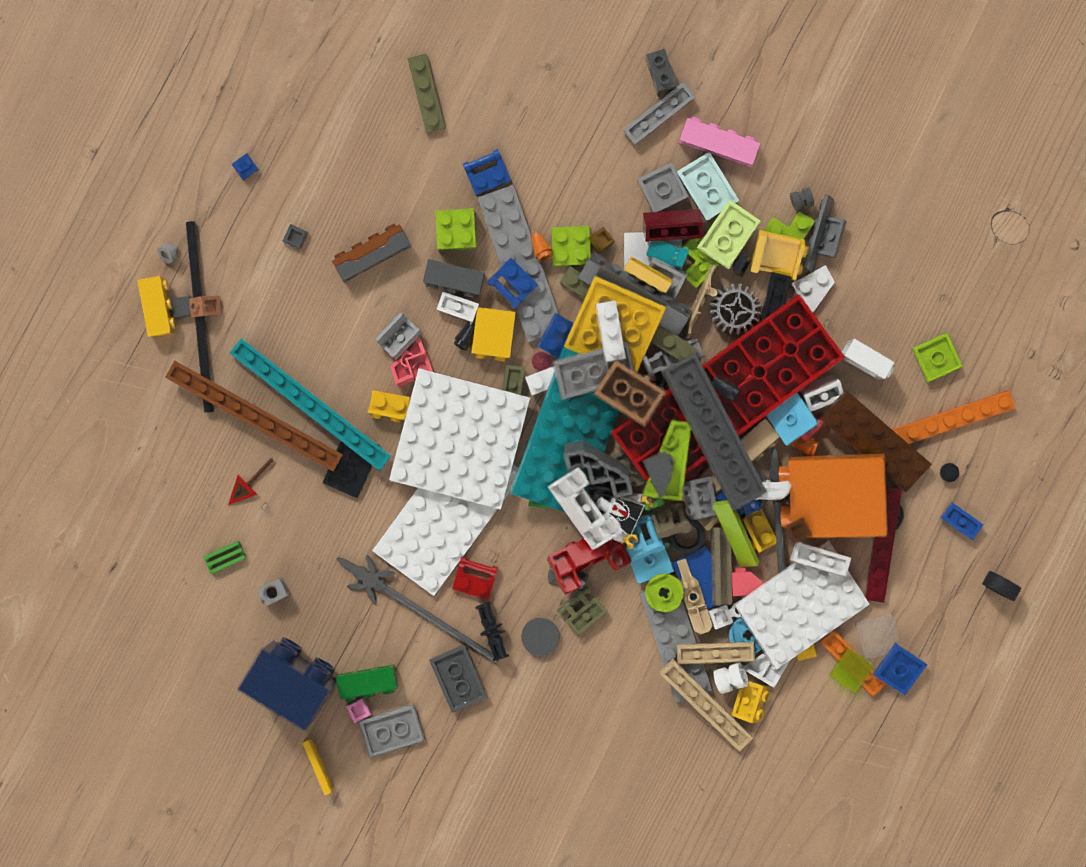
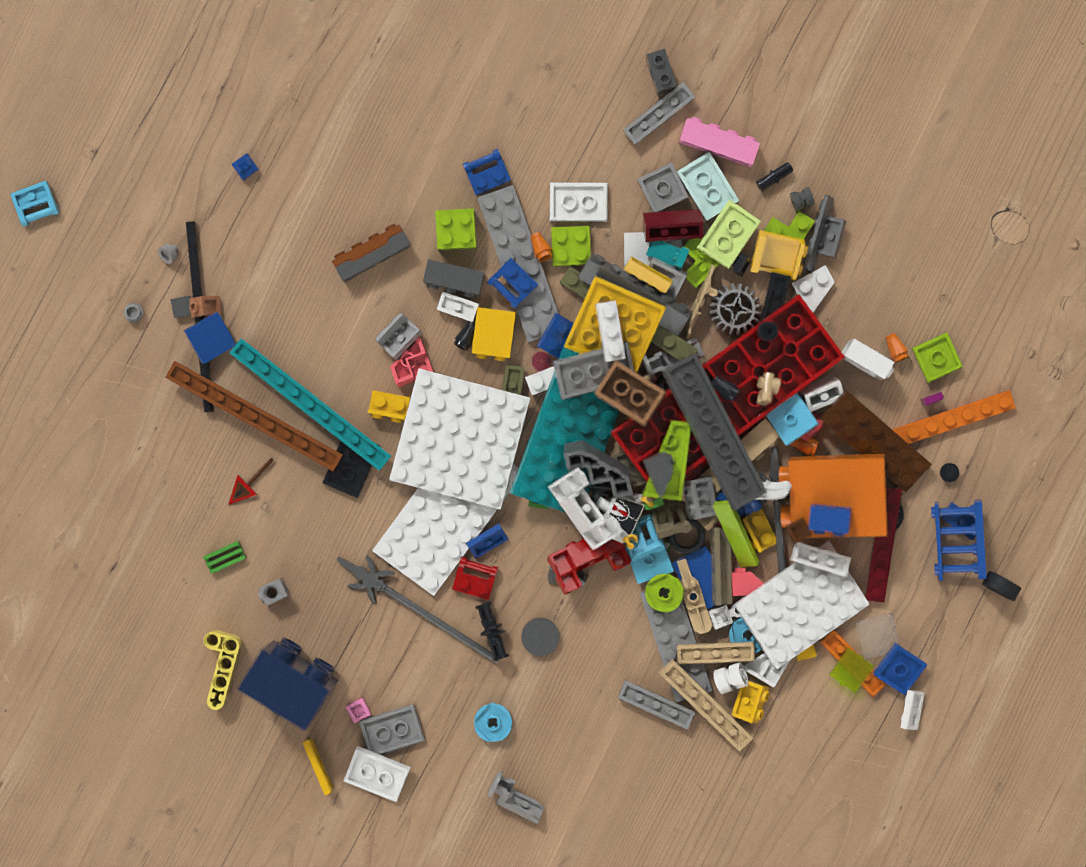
(32, 197): none -> medium azure plate
(133, 312): none -> light grey plate
(156, 306): yellow brick -> none
(209, 338): none -> blue tile
(221, 670): none -> light yellow beam
(295, 236): dark grey tile -> none
(367, 682): green brick -> none
(376, 774): none -> white tile
(426, 93): olive plate -> none
(458, 678): dark grey plate -> none
(487, 541): none -> blue plate
(493, 711): none -> medium azure plate
(513, 799): none -> light grey piece
(578, 202): none -> white tile
(586, 615): olive plate -> none
(601, 239): pearl gold tile -> none
(656, 704): none -> light grey plate
(764, 333): none -> black wheel
(767, 386): none -> tan plate
(774, 176): none -> black axle
(829, 519): none -> blue brick
(896, 348): none -> orange cone
(912, 710): none -> white plate
(932, 398): none -> magenta tile
(976, 530): none -> blue fence

